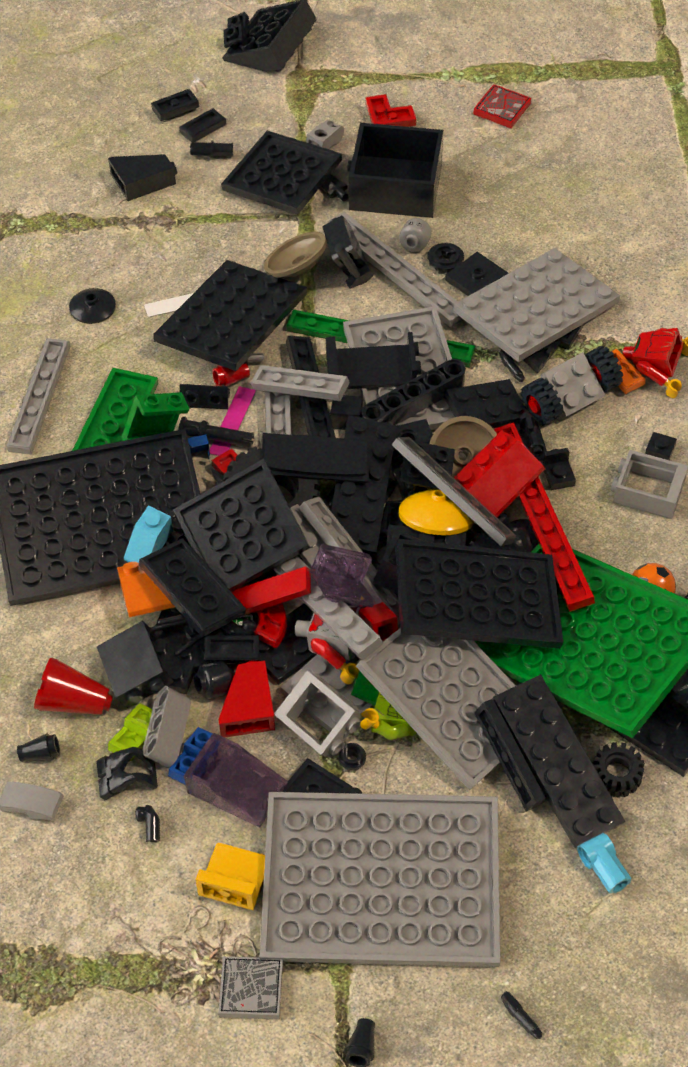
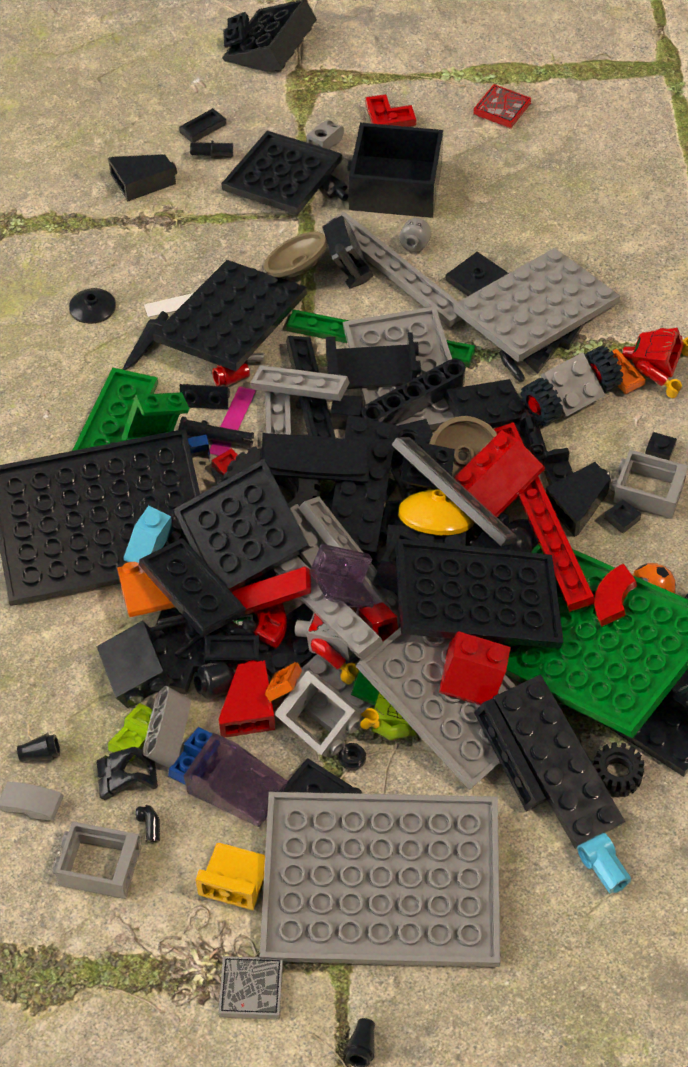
(38, 396): light grey tile -> none
(70, 691): red cone -> none
(104, 837): none -> light grey window
(146, 339): none -> black bar
(175, 105): black plate -> none
(283, 681): none -> orange plate
(446, 250): black gear -> none
(473, 668): none -> red slope
(517, 1011): black piece -> none
(579, 496): none -> black slope
(611, 594): none -> red tile
(622, 516): none -> black plate

